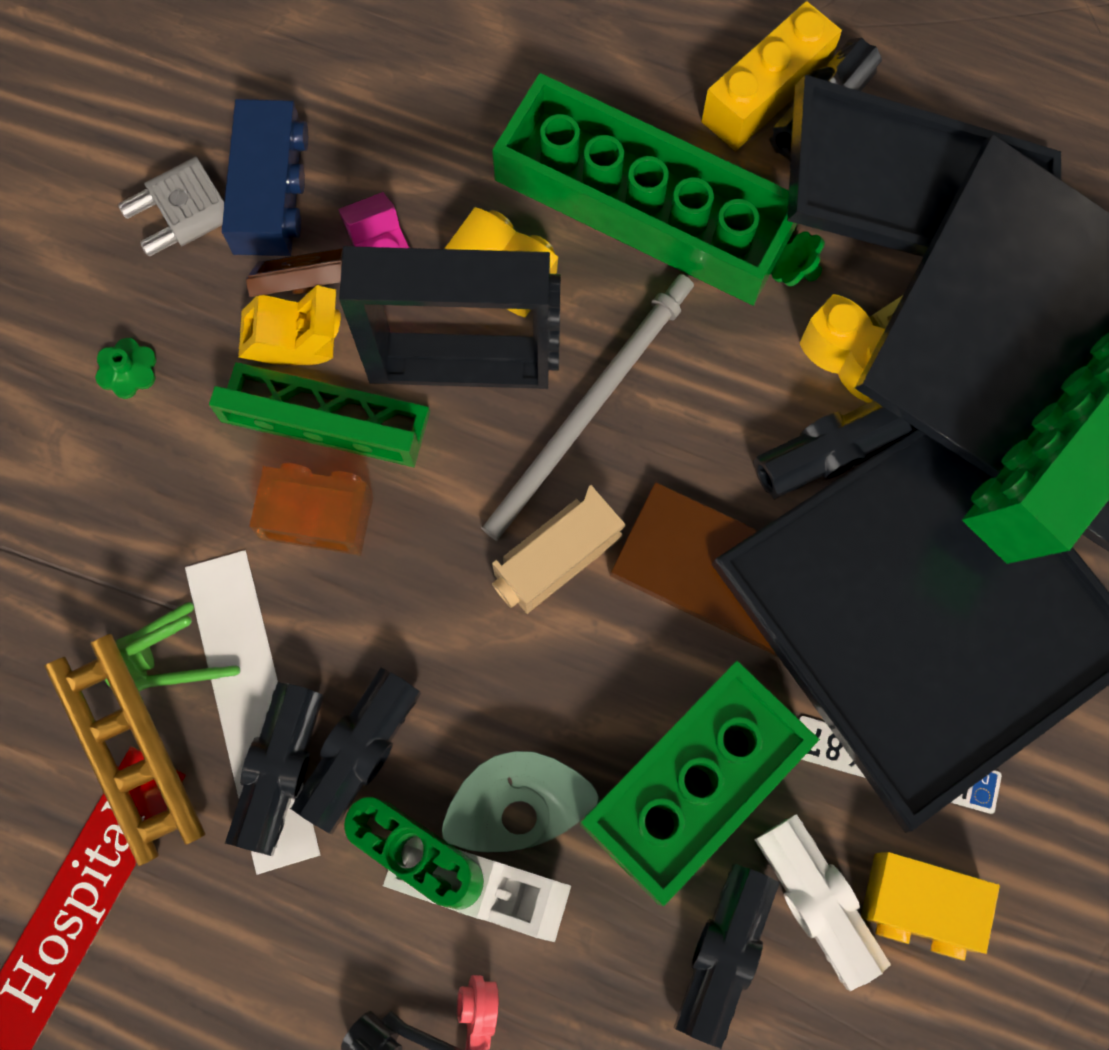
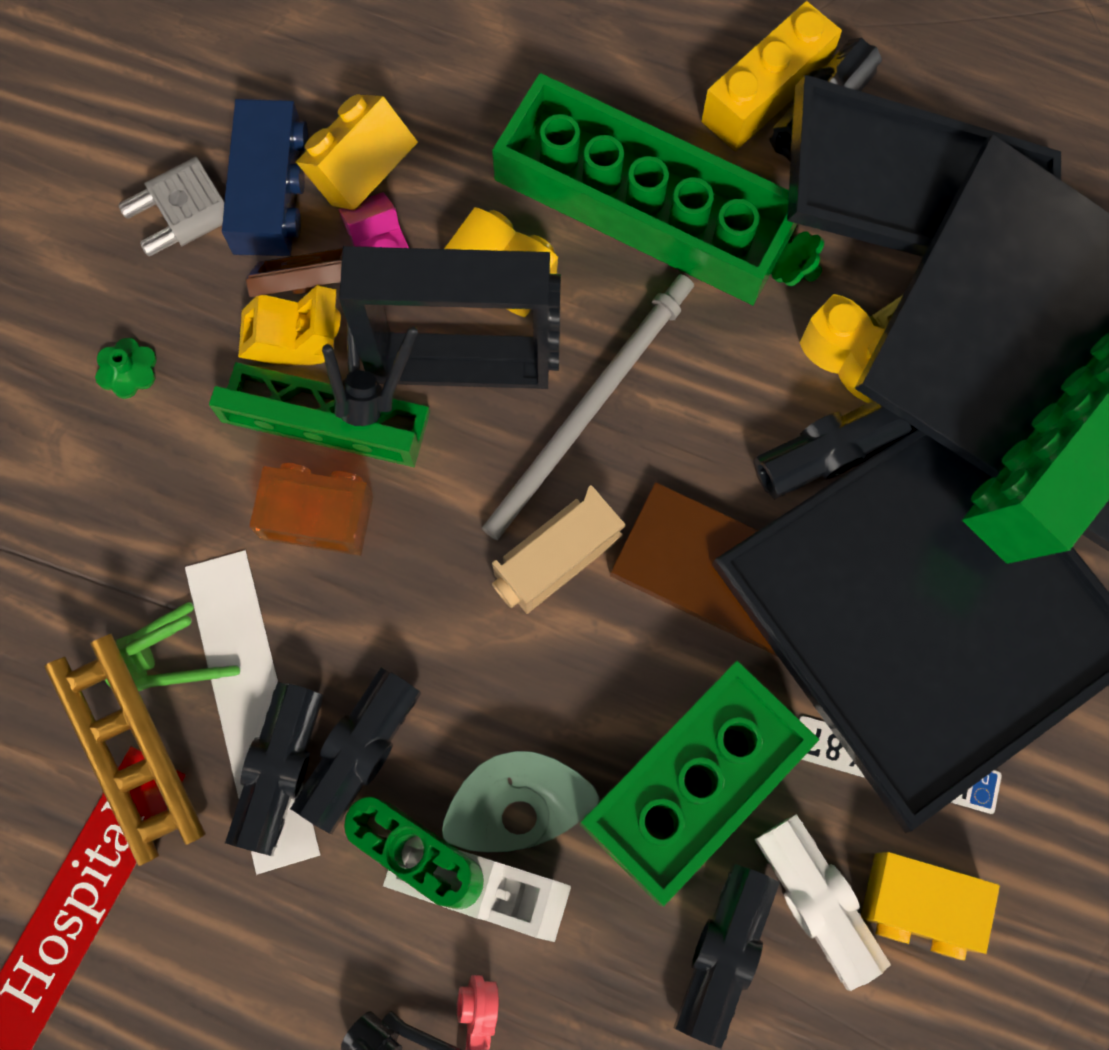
(356, 150): none -> yellow brick
(360, 396): none -> black plant

